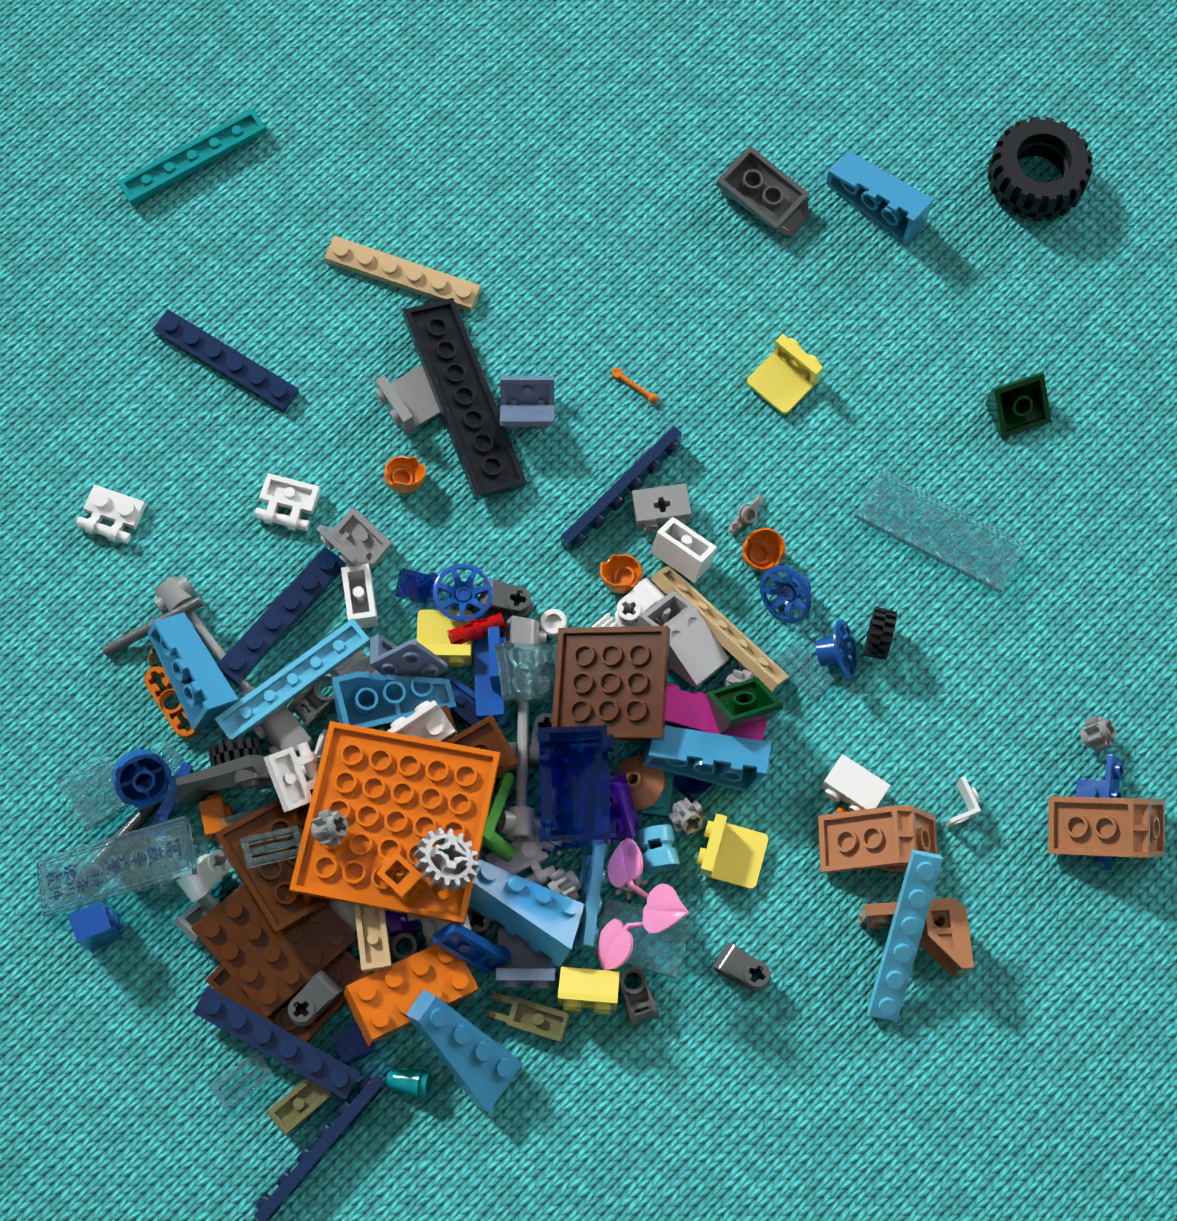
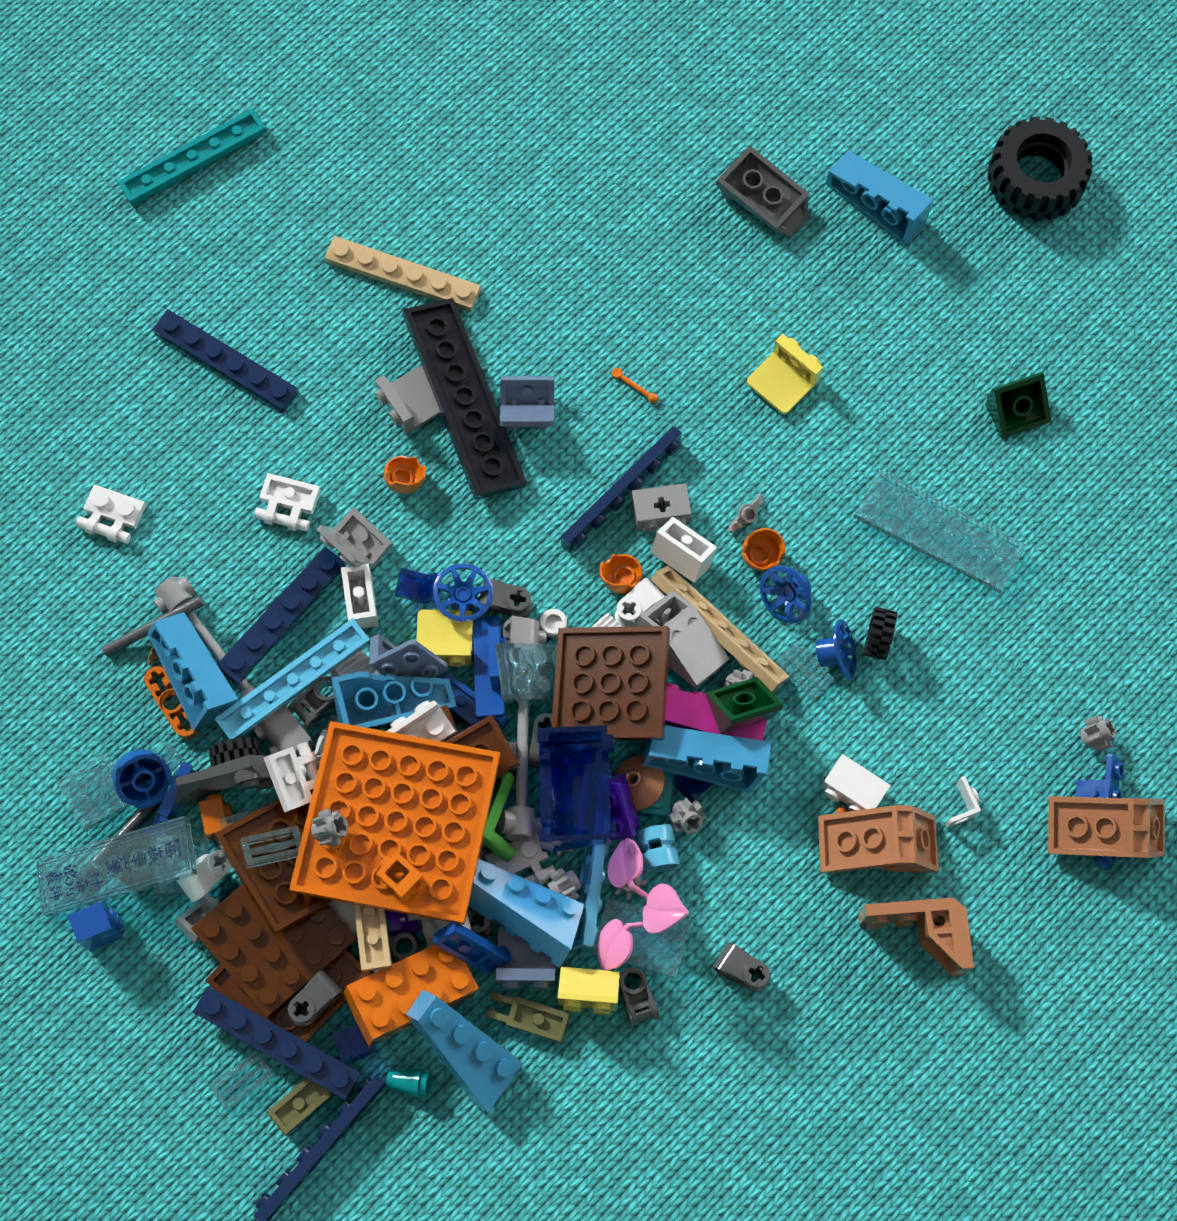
(446, 859): light grey gear -> none
(475, 629): red pin -> none
(732, 853): light yellow bracket -> none
(904, 935): medium azure plate -> none

